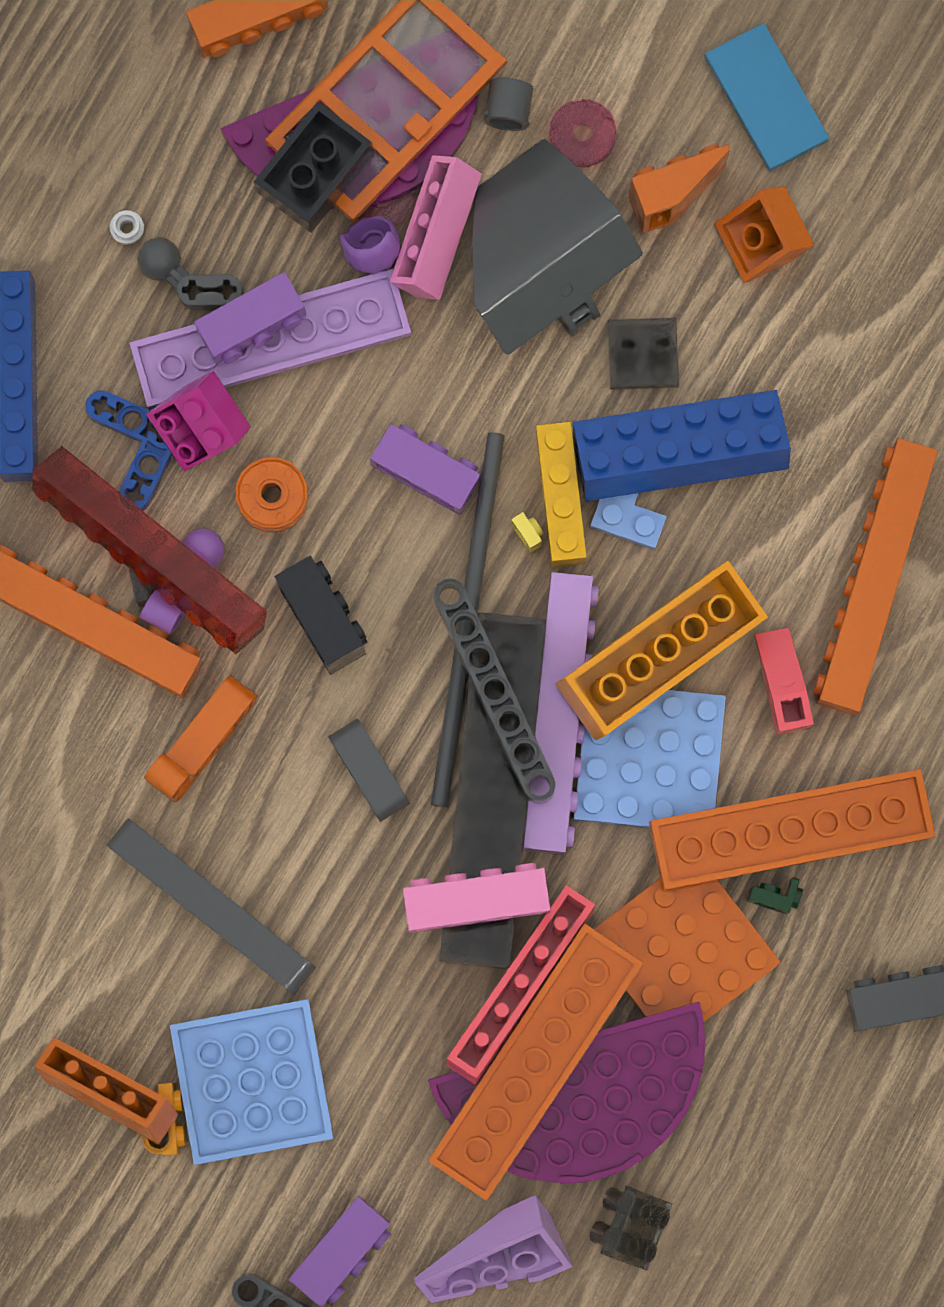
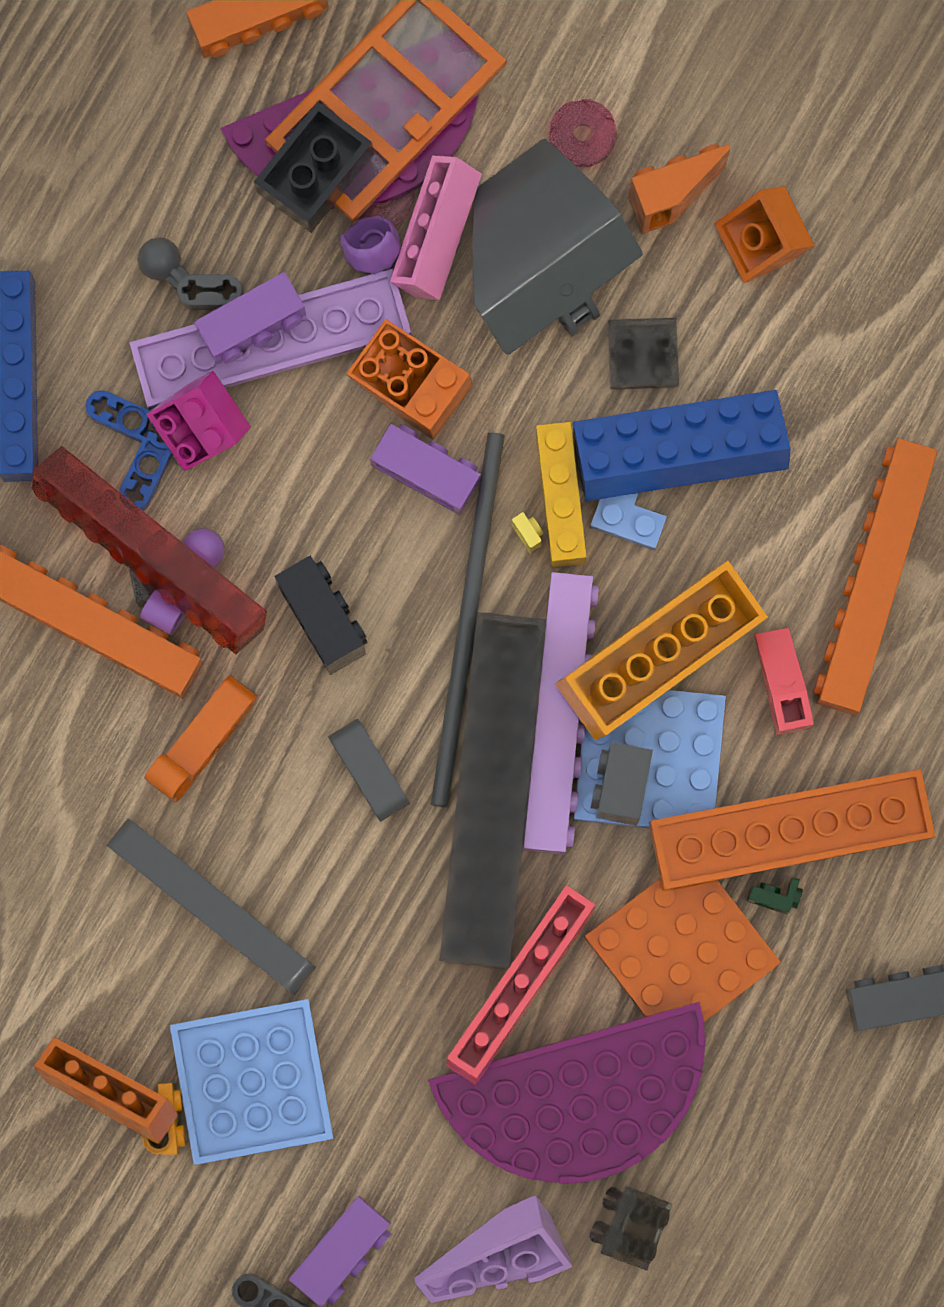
(123, 218): white plate -> none
(272, 473): orange wheel -> none
(410, 378): none -> orange slope
(476, 899): bright pink brick -> none
(494, 674): dark grey beam -> none
(508, 104): dark grey piece -> none
(535, 1062): orange plate -> none
(623, 783): none -> dark grey brick
(766, 97): dark azure tile -> none

